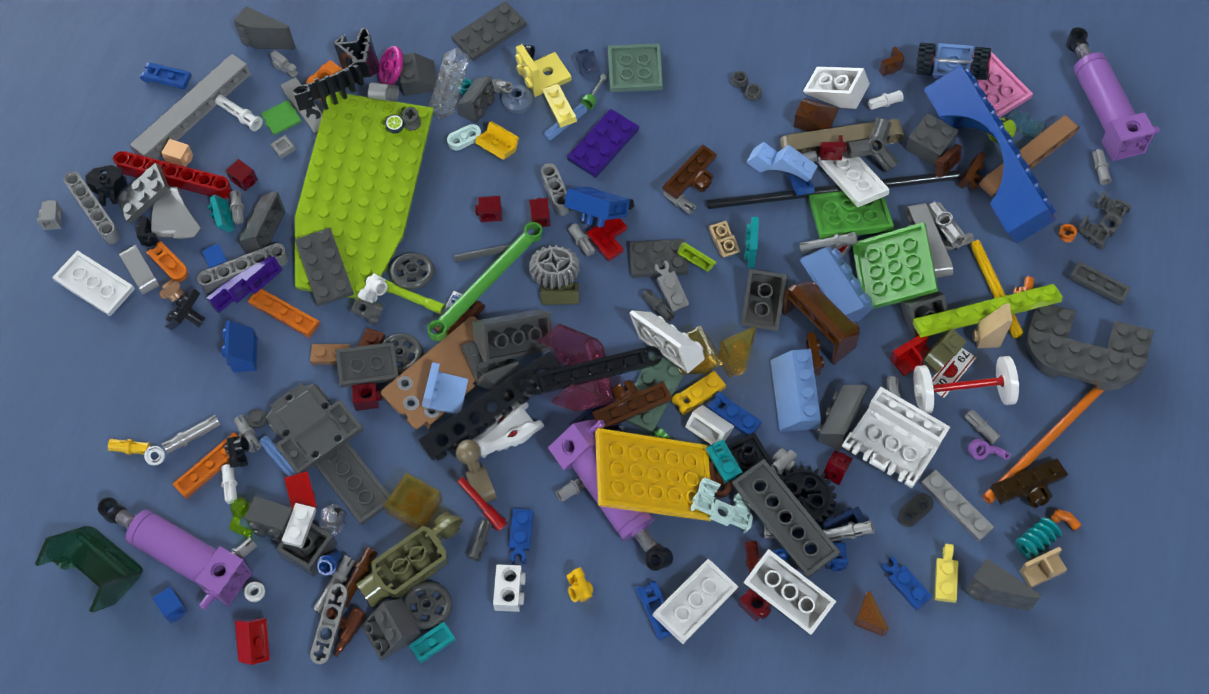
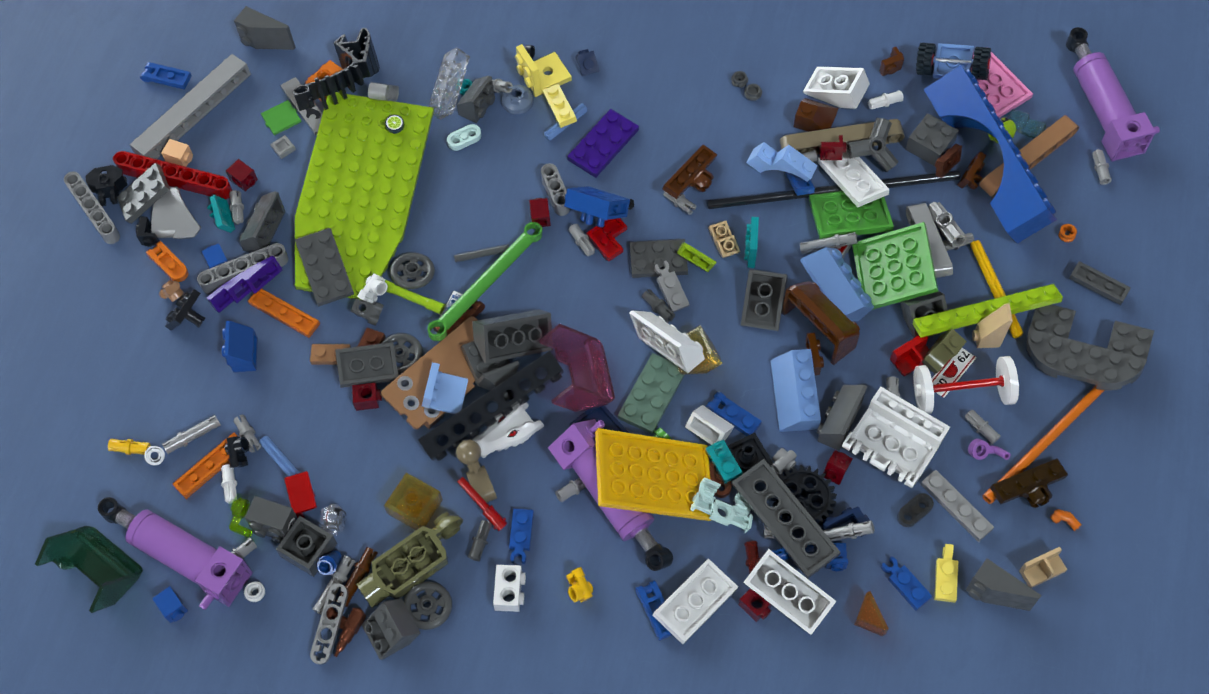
(50, 215): light grey brick -> none
(93, 283): white plate -> none
(139, 269): light grey beam -> none
(244, 115): white pin -> none
(252, 641): red panel -> none
(257, 418): dark grey plate -> none
(281, 63): light grey plate -> none
(299, 525): white plate -> none
(319, 437): dark grey piece -> none
(390, 65): dark pink plate -> none
(415, 122): dark grey bush -> none
(417, 74): dark grey slope -> none
(432, 642): teal plate -> none
(489, 31): dark grey plate -> none
(489, 209): dark red brick -> none
(498, 141): yellow bracket -> none
(554, 266): light grey gear -> none
(560, 296): olive slope -> none
(590, 99): bright green hinge -> none
(590, 371): black plate -> none
(631, 403): reddish brown plate -> none
(635, 67): sand green plate -> none
(698, 393): yellow plate -> none
(737, 351): clear yellow slope -> none
(1028, 285): orange arm -> none
(1038, 537): teal piece -> none
(1114, 214): dark grey piece -> none

